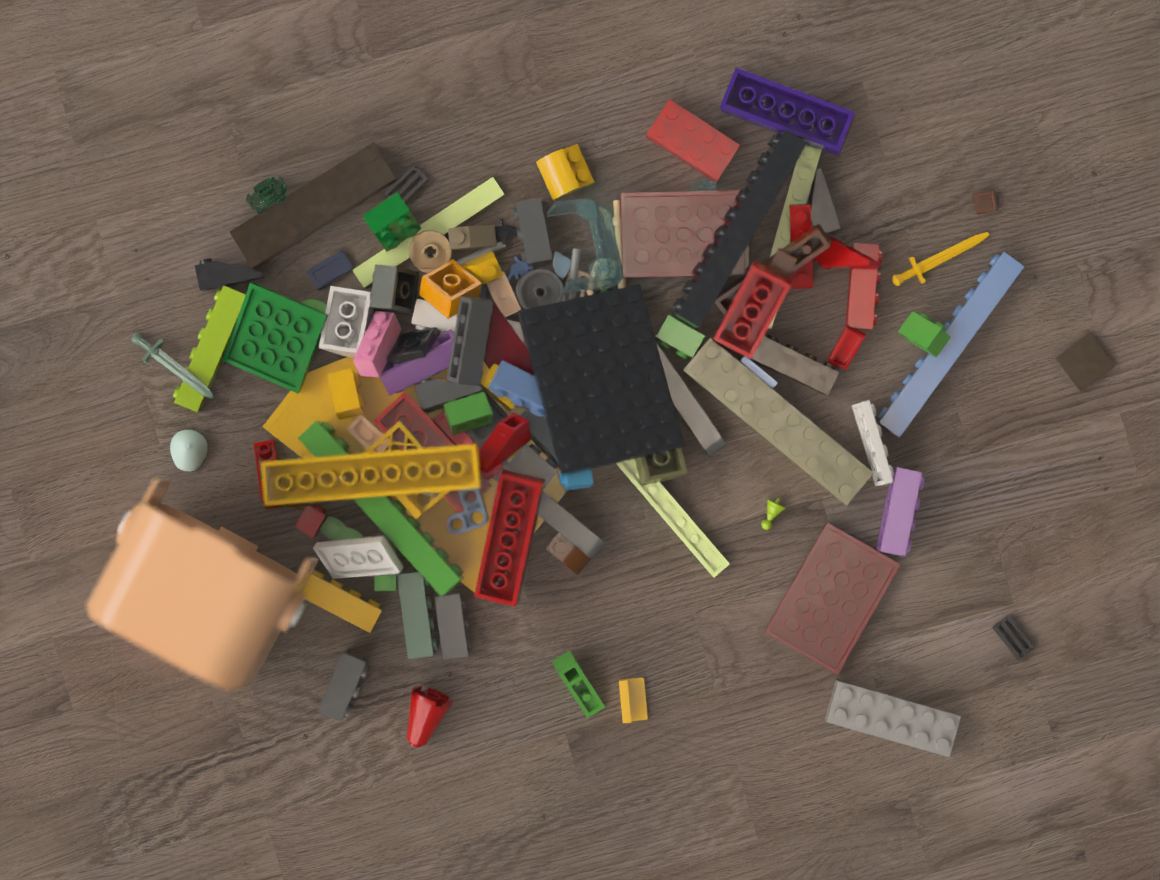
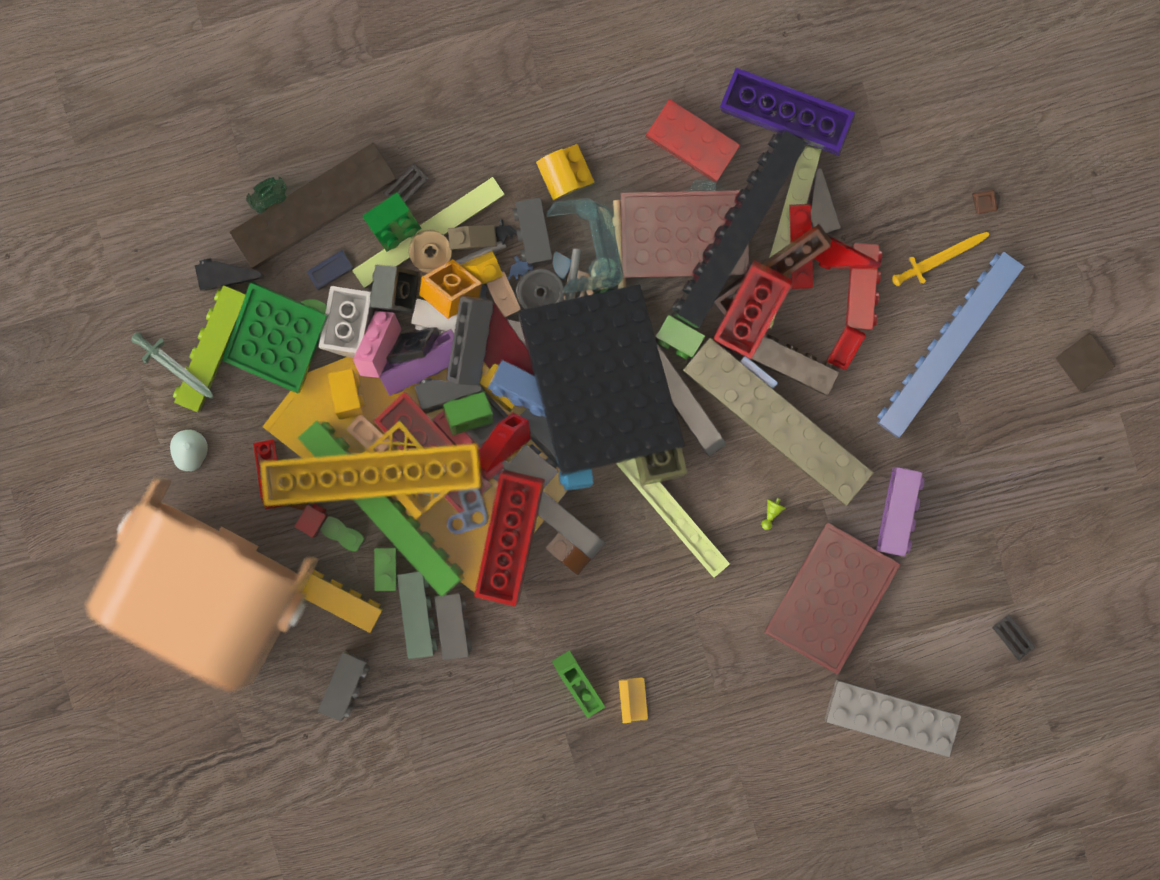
(358, 557): white plate -> none
(425, 714): red cone -> none
(783, 262): reddish brown tile -> none
(870, 436): white plate -> none
(924, 333): bright green brick -> none

